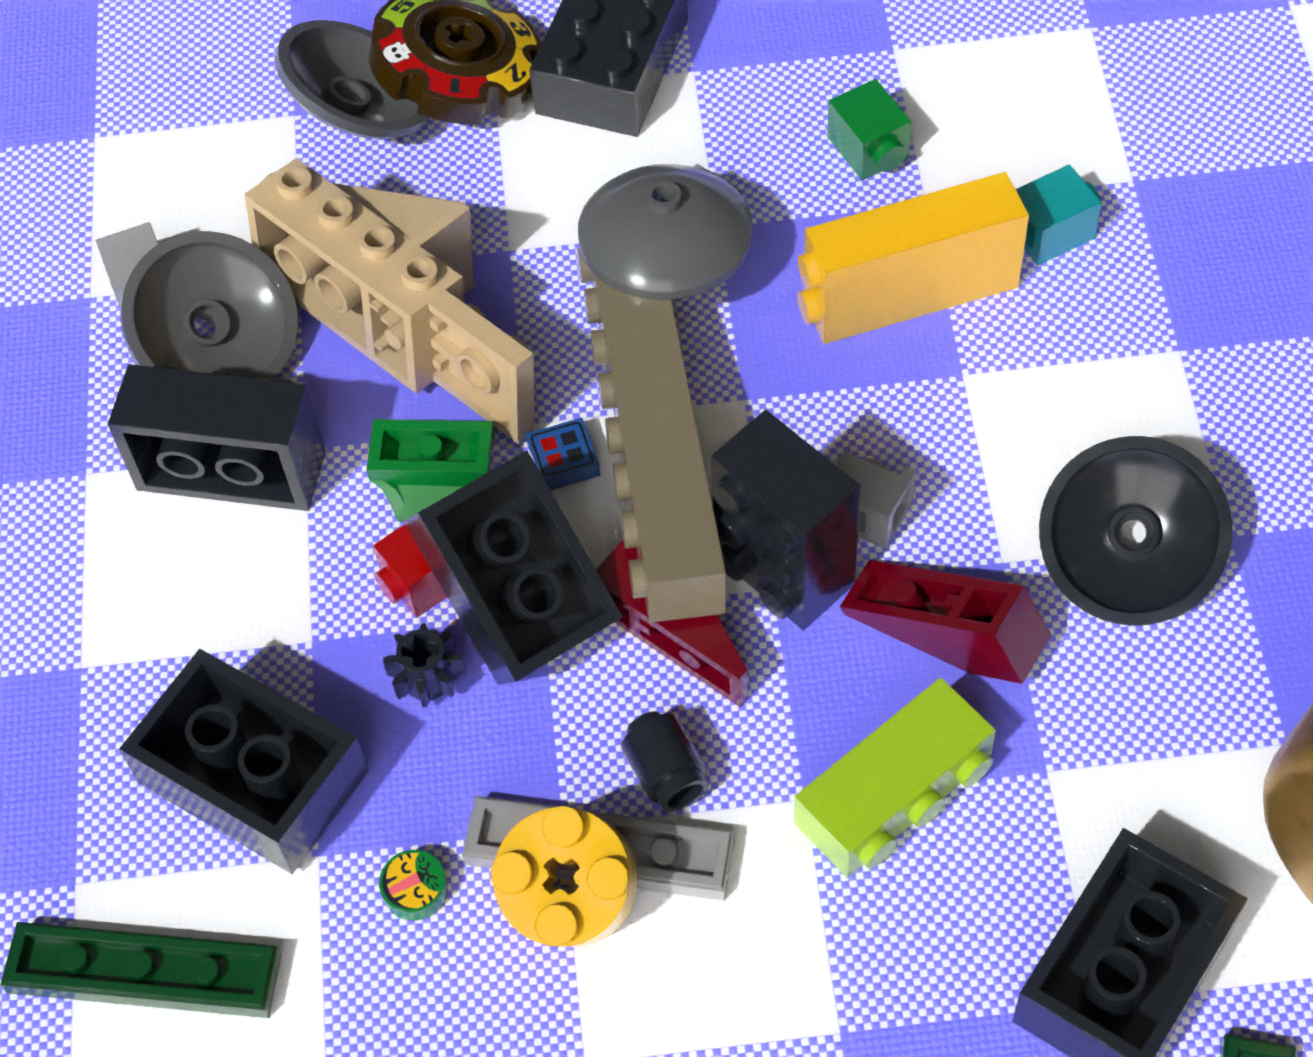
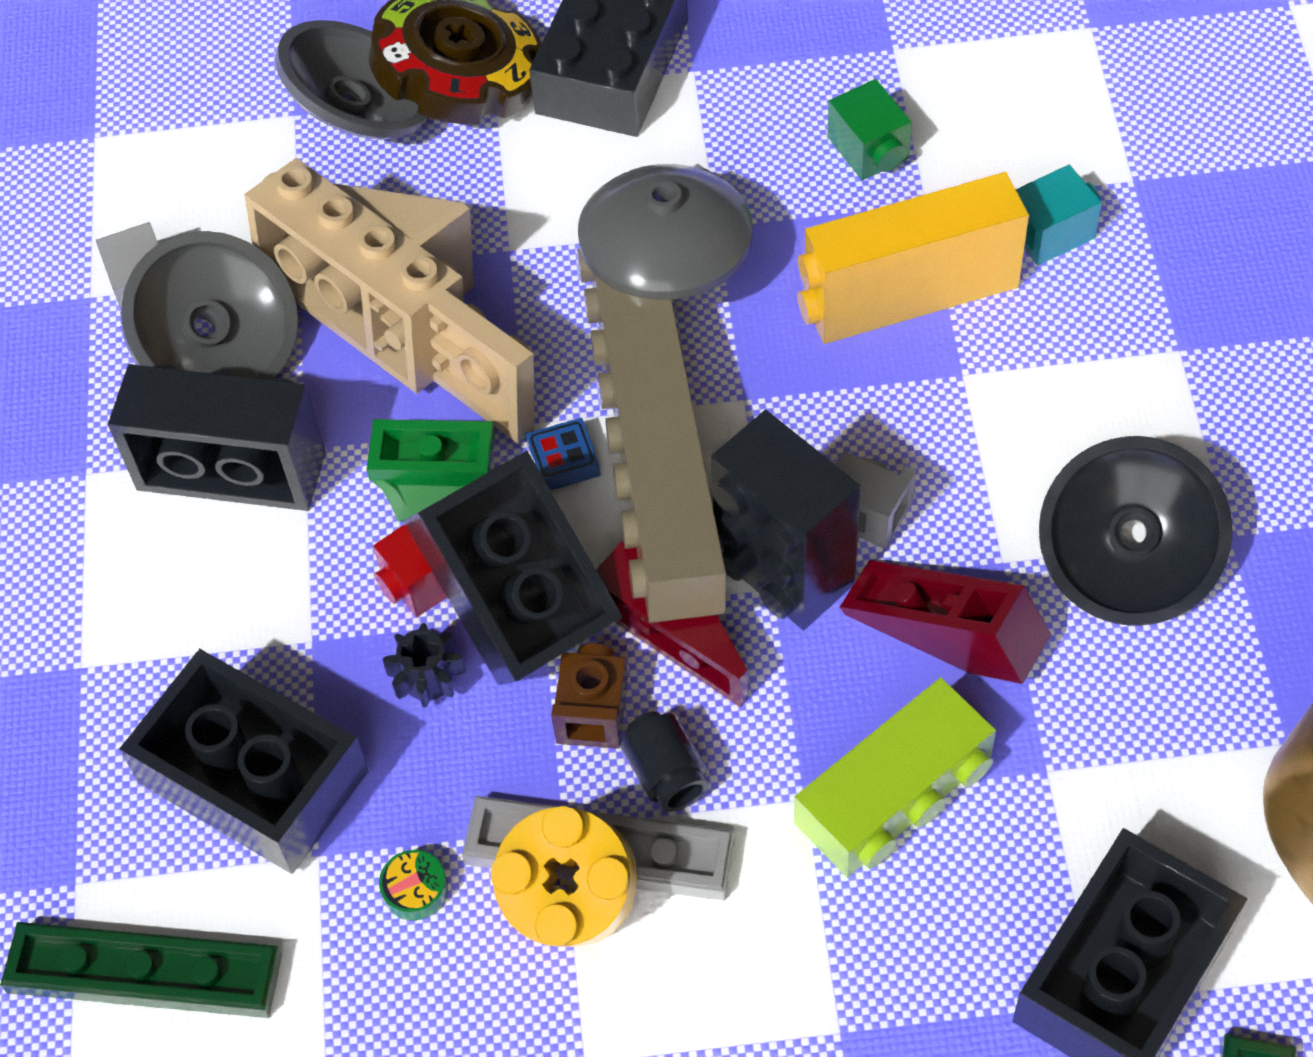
(590, 697): none -> reddish brown brick

